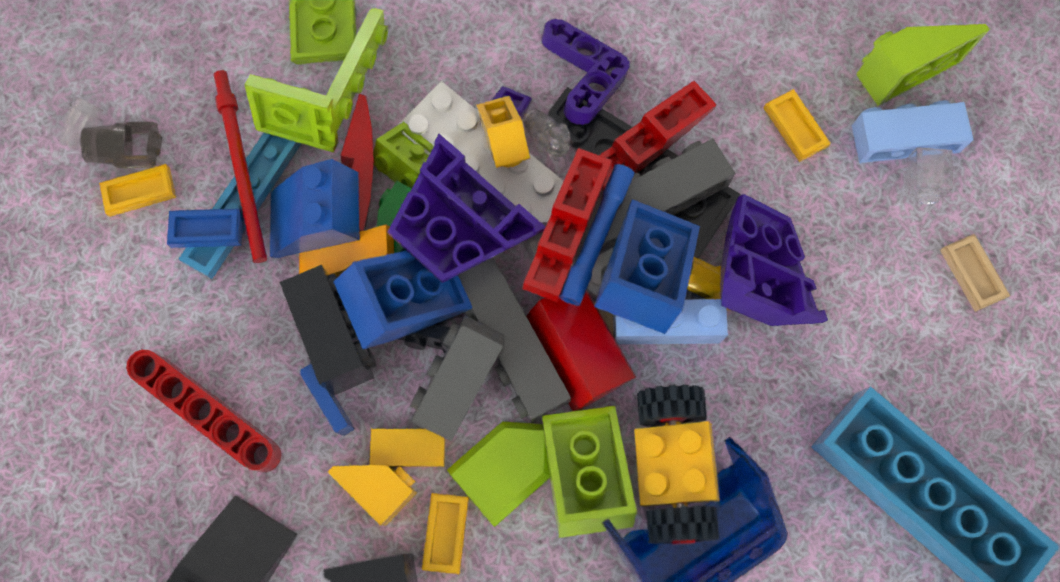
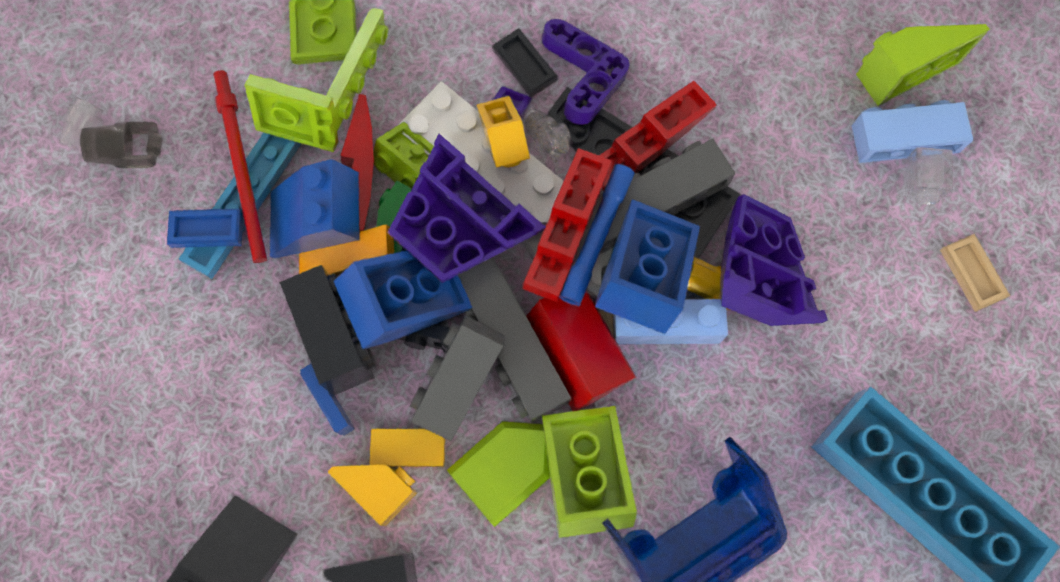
(137, 190): yellow tile -> none
(190, 401): red beam -> none
(445, 533): yellow tile -> none
(525, 62): none -> black tile
(676, 464): plate -> none
(796, 125): yellow tile -> none

